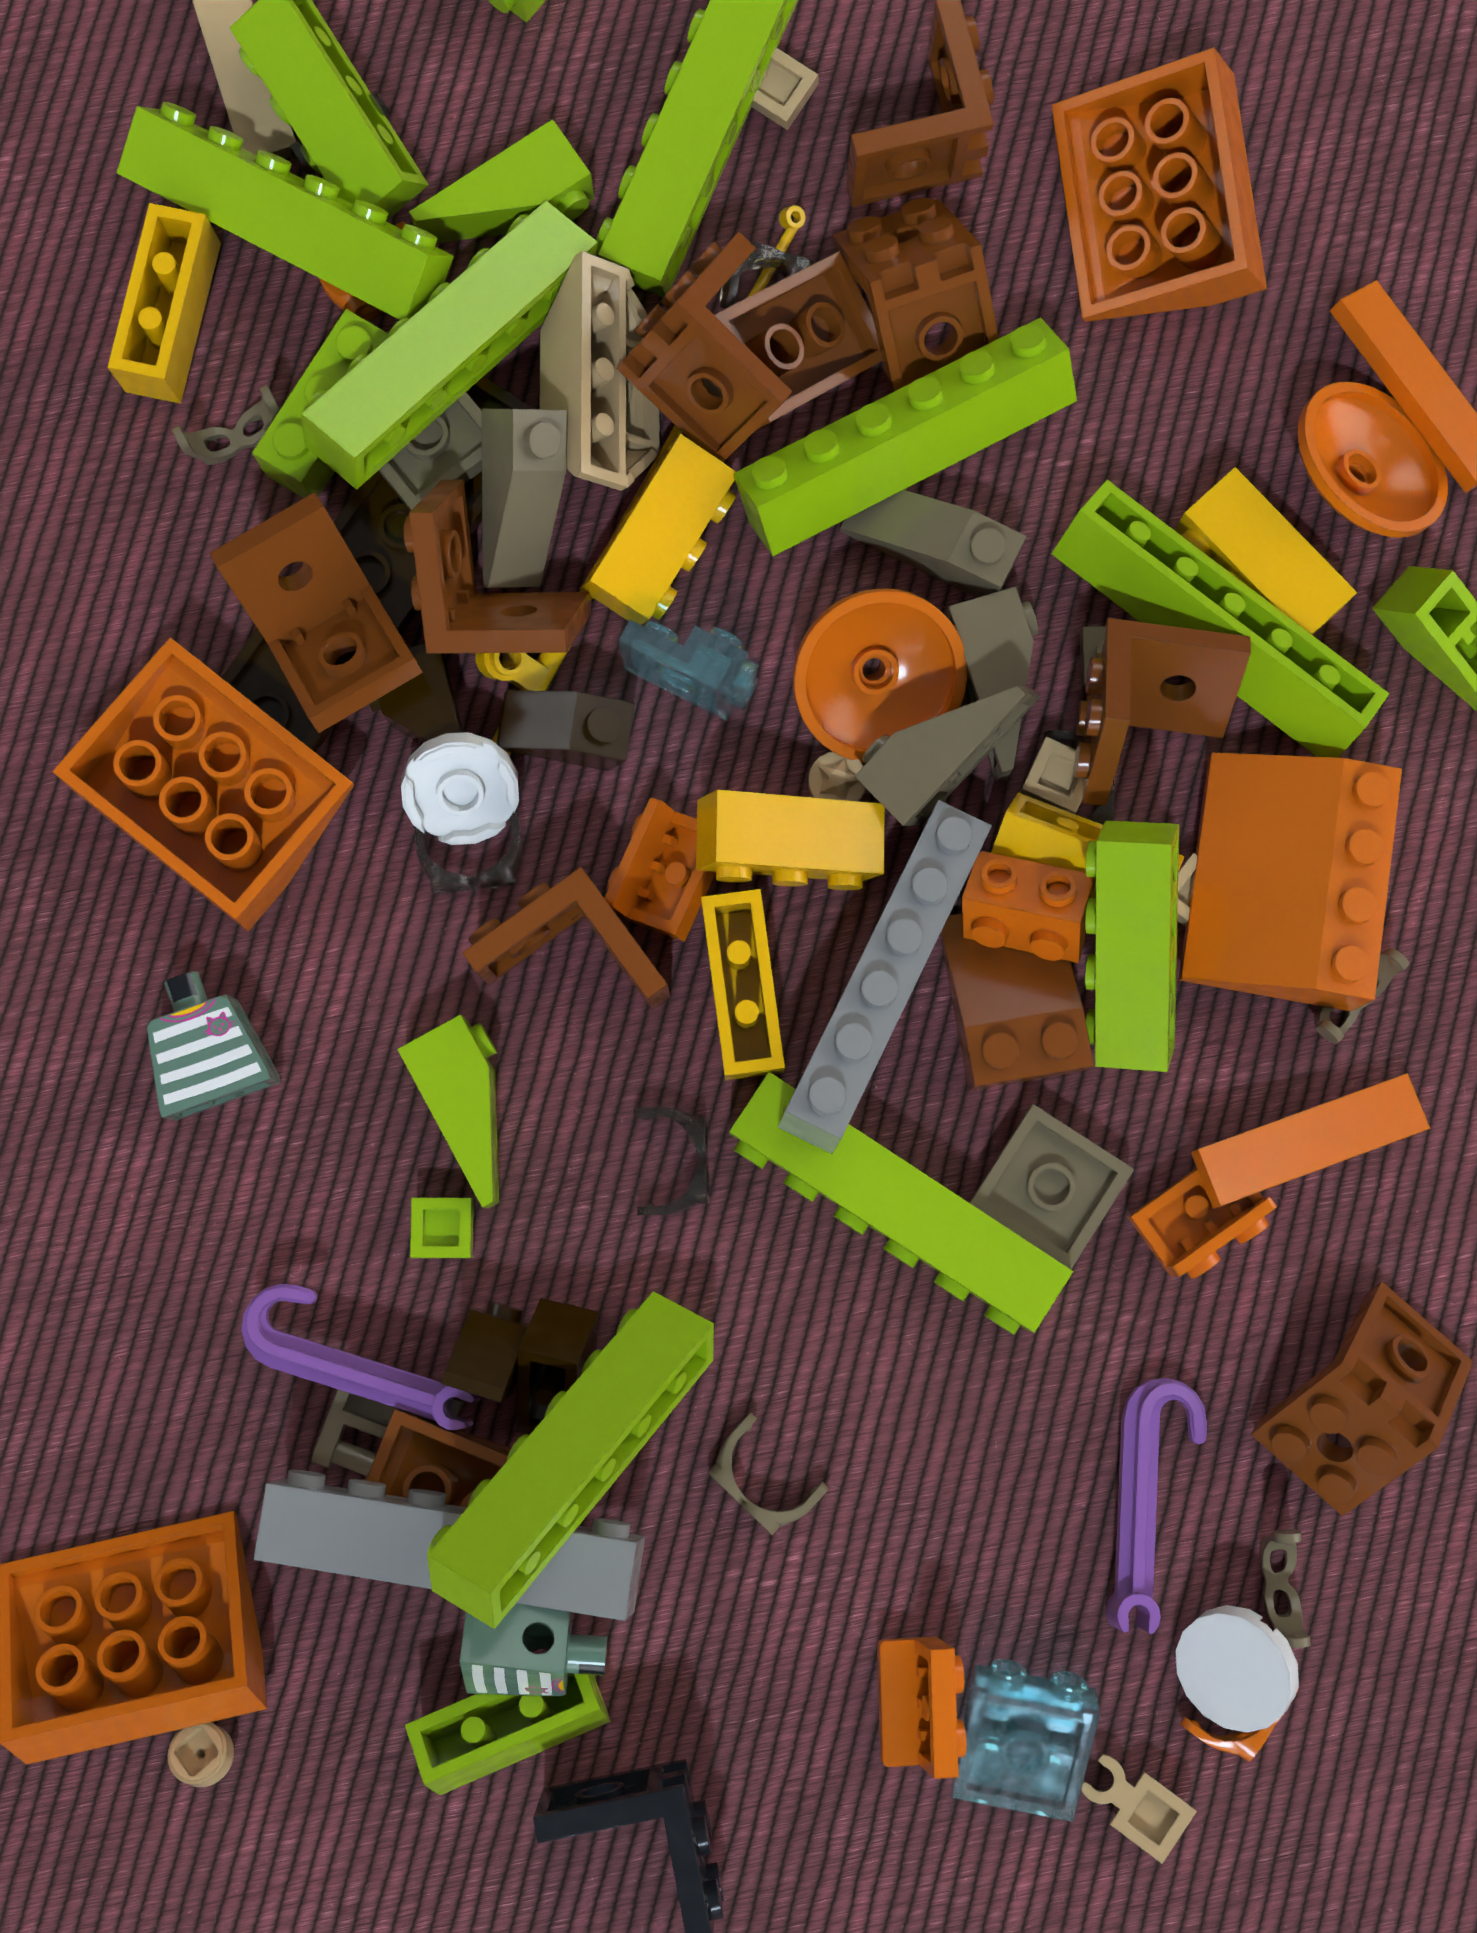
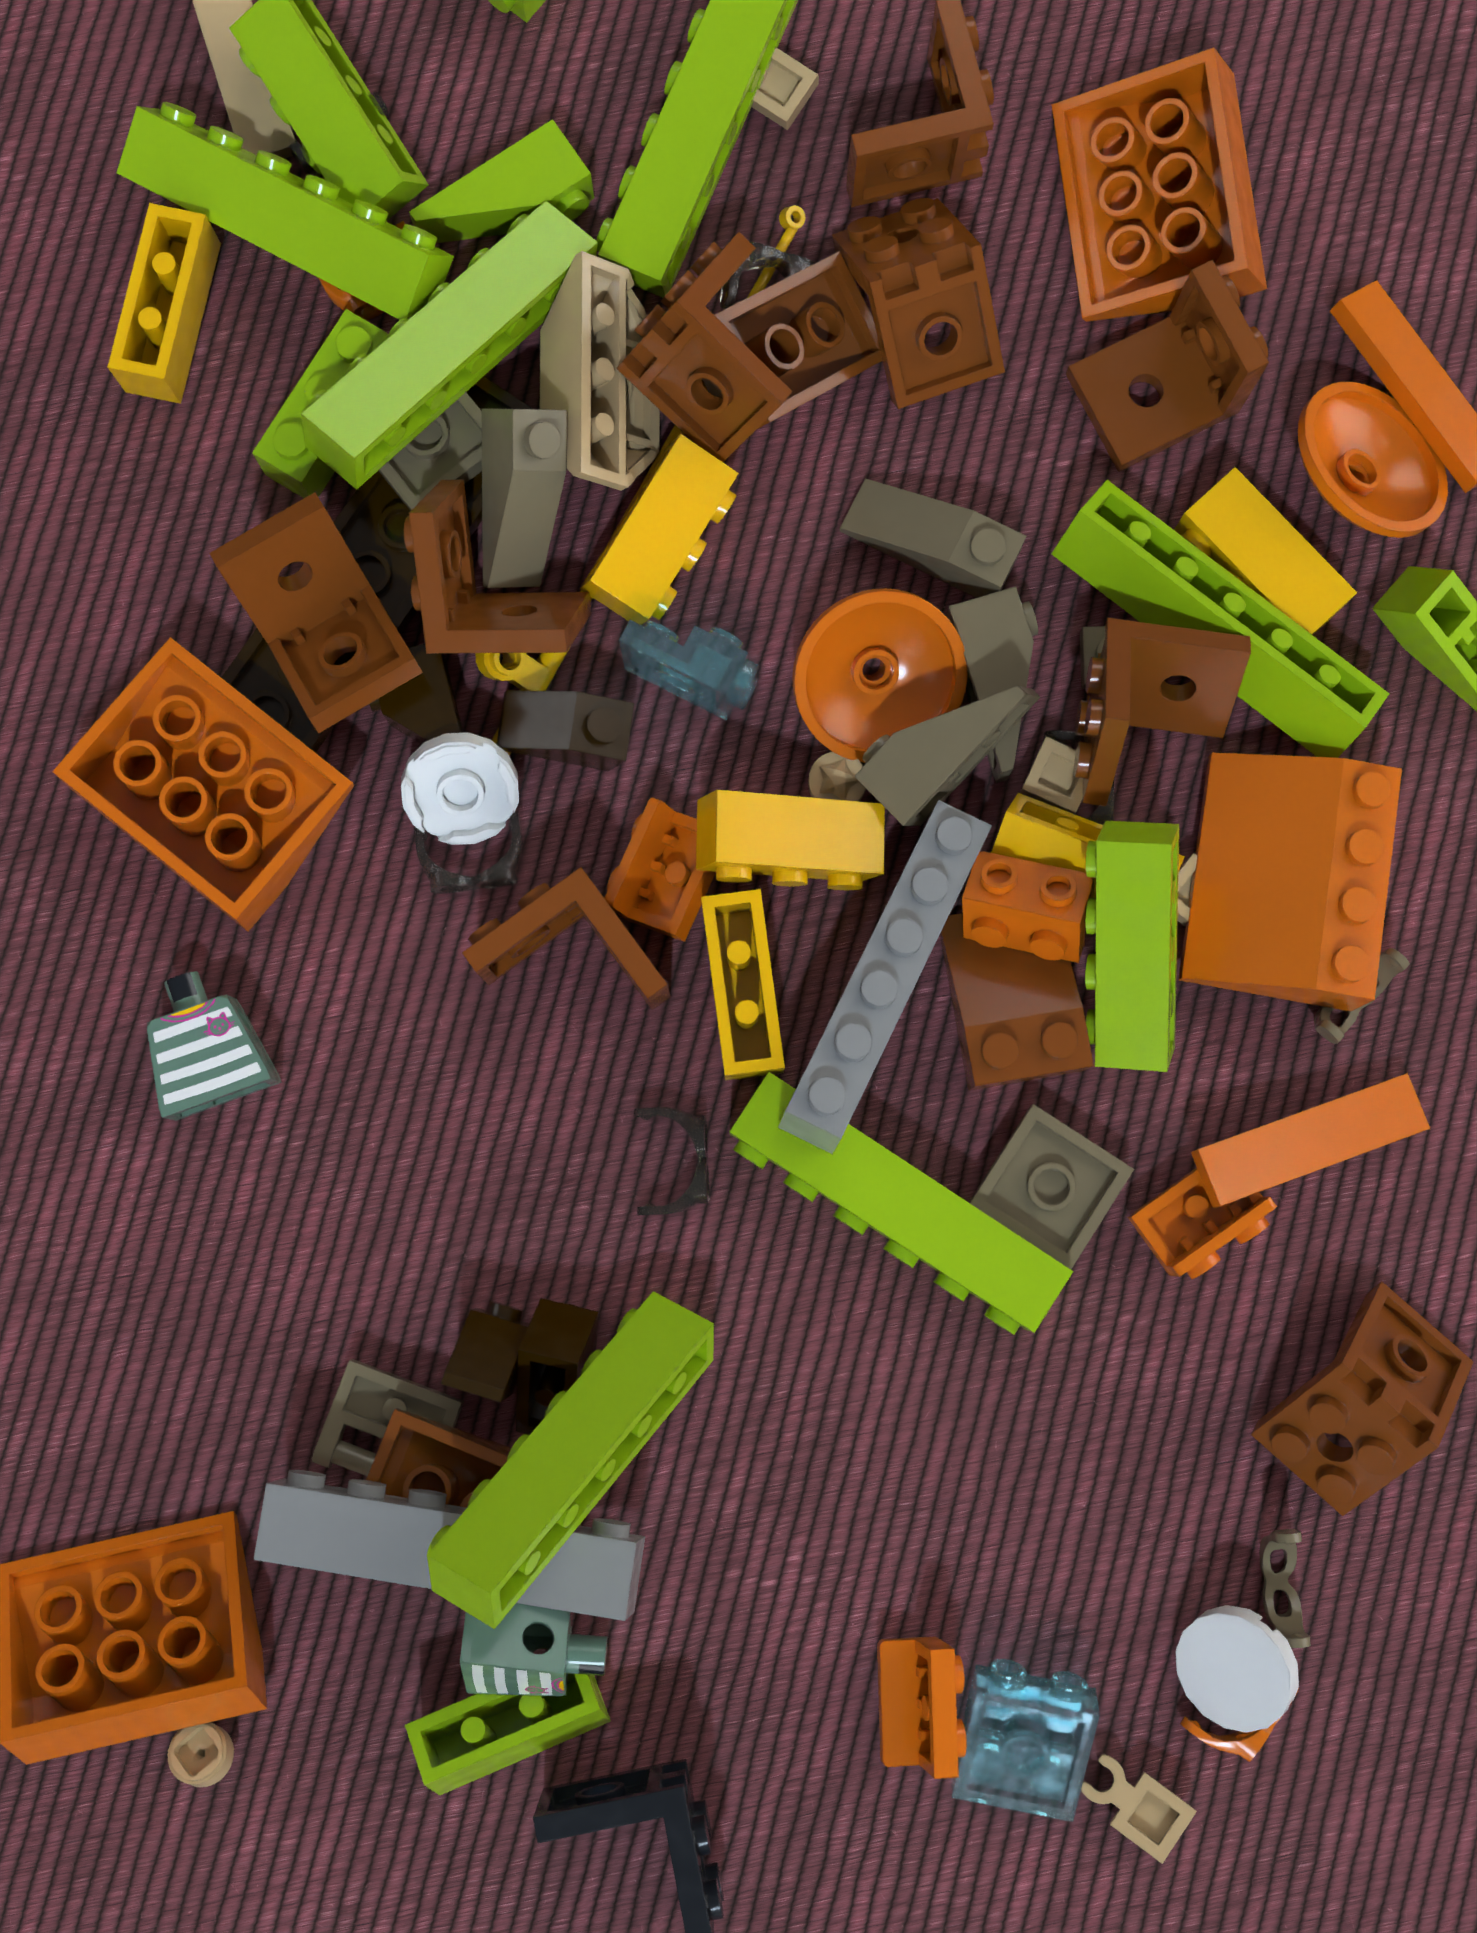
(196, 443): dark tan cap -> none
(343, 1369): medium lavender piece -> none
(442, 1227): lime plate -> none
(461, 1094): lime slope -> none
(723, 1475): dark tan cap -> none
(907, 436): lime brick -> none
(1139, 1496): medium lavender piece -> none
(1196, 359): none -> dark orange bracket

